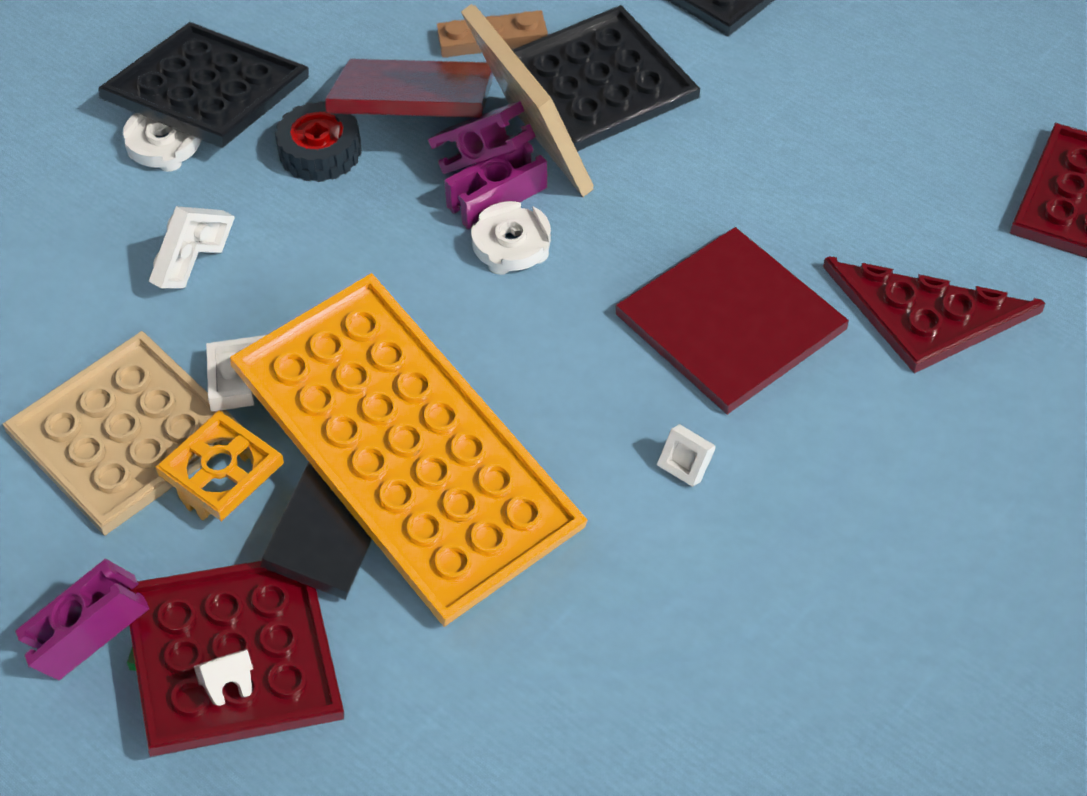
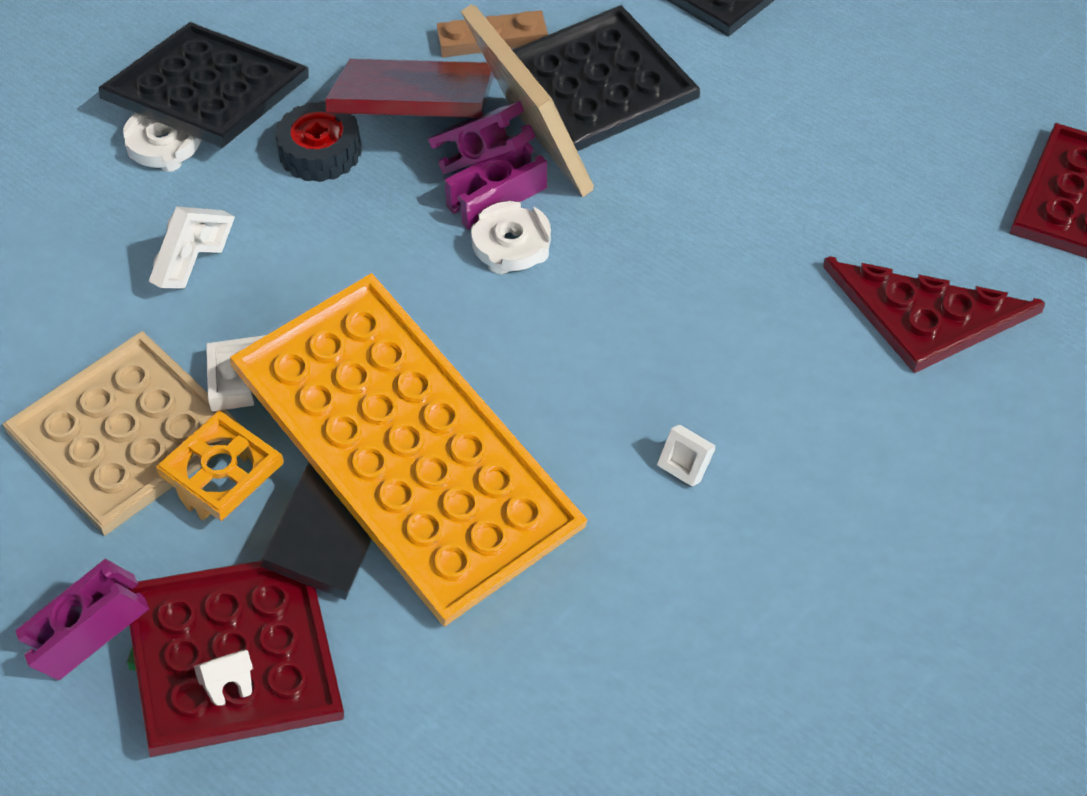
(731, 319): dark red tile -> none

